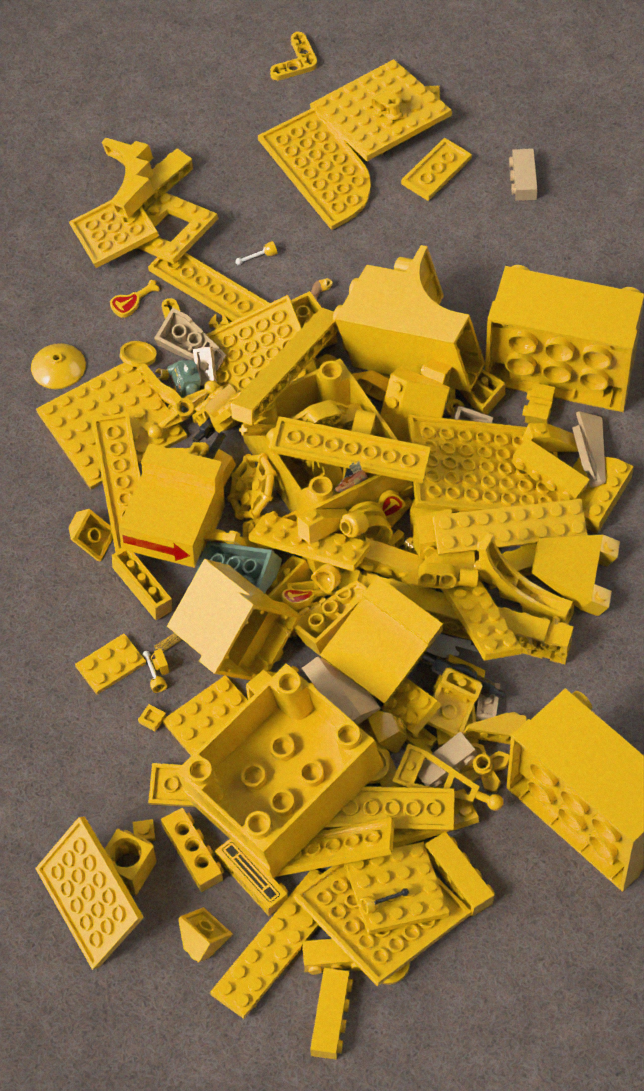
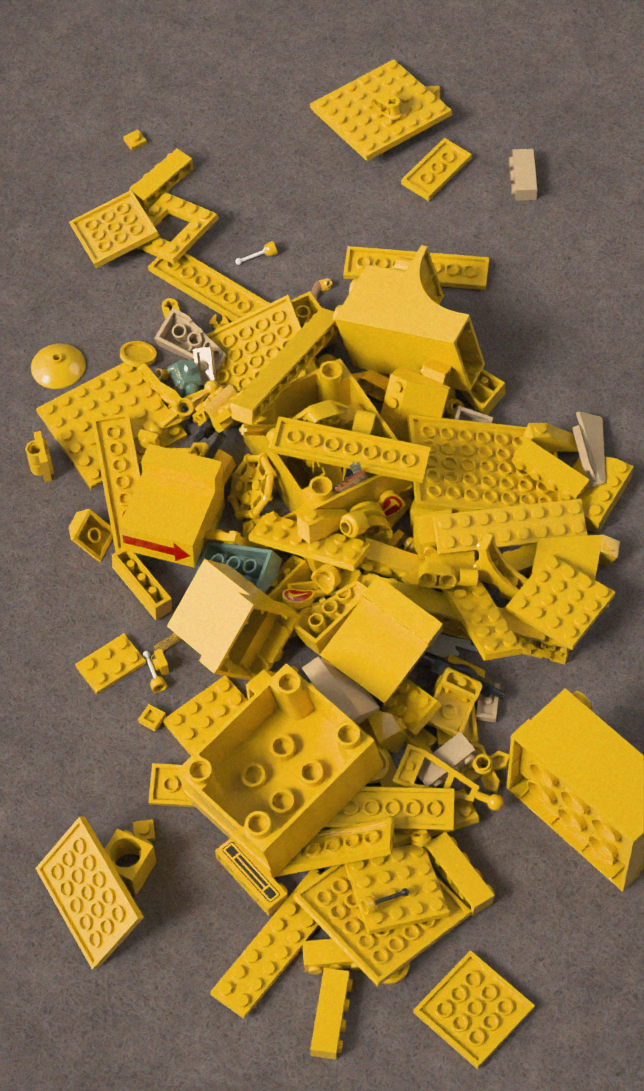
(39, 457): none -> yellow plate
(127, 304): yellow piece -> none
(135, 140): none -> yellow plate
(138, 171): yellow arch -> none
(146, 438): none -> yellow plate
(202, 934): yellow slope -> none
(203, 877): yellow brick -> none
(300, 62): yellow beam -> none
(320, 166): yellow plate -> none
(420, 838): none -> yellow plate
(451, 269): none -> yellow plate
(473, 1009): none -> yellow plate
(495, 728): yellow slope -> none
(539, 404): yellow brick -> none
(560, 601): none -> yellow plate
(564, 336): yellow piece -> none

